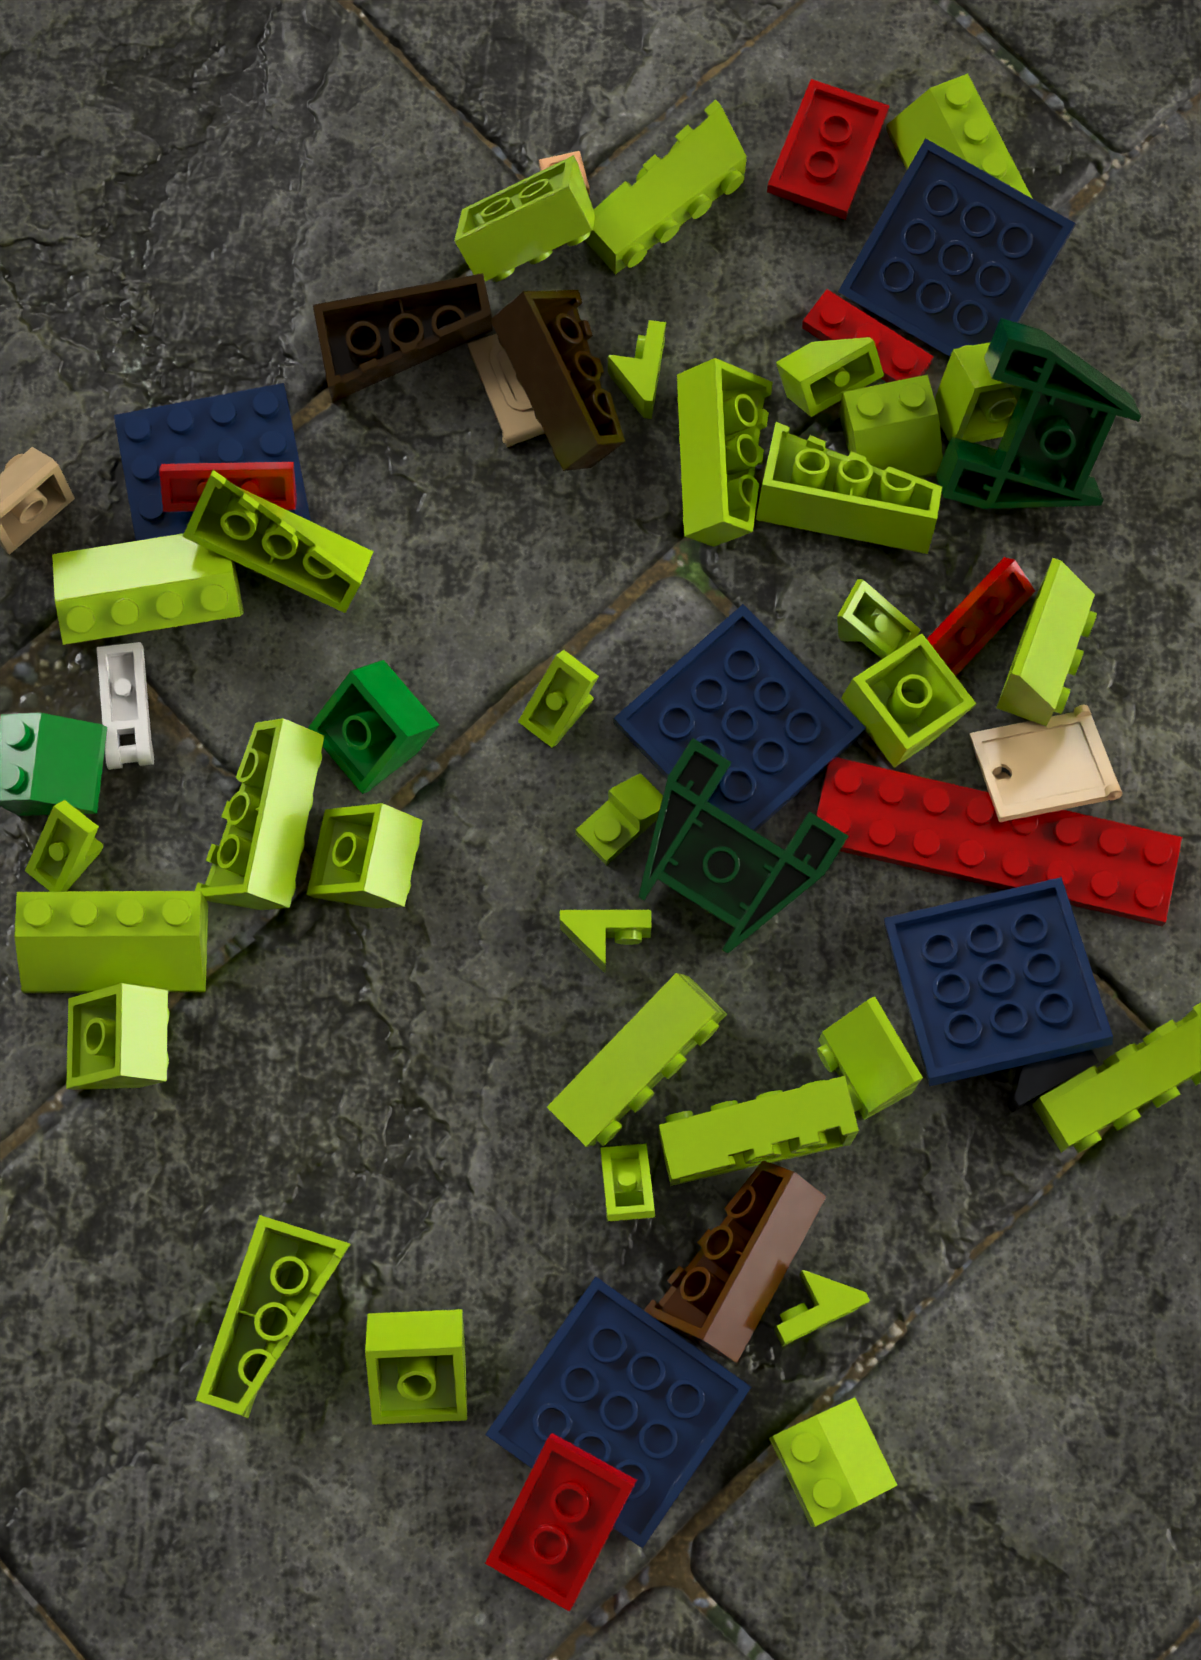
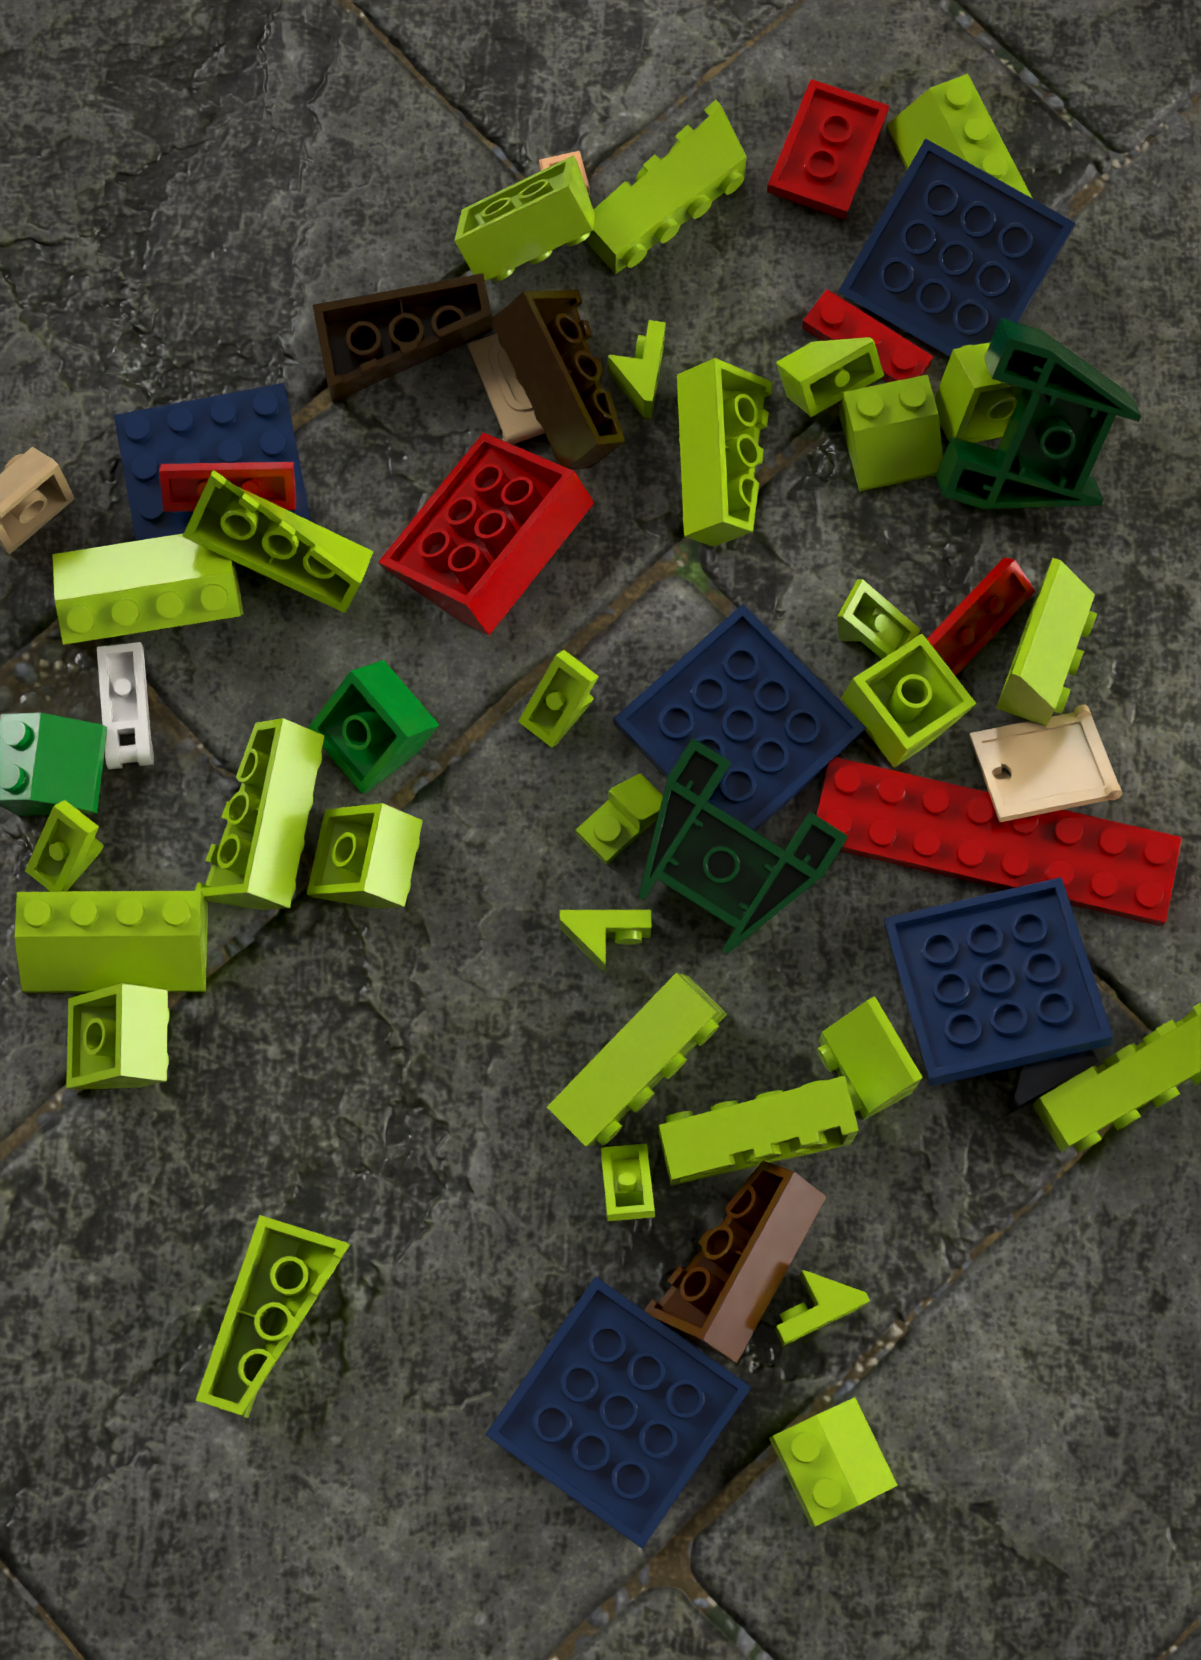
(416, 1366): lime slope -> none
(488, 531): none -> red slope
(560, 1521): red plate -> none
(845, 495): lime wedge -> none

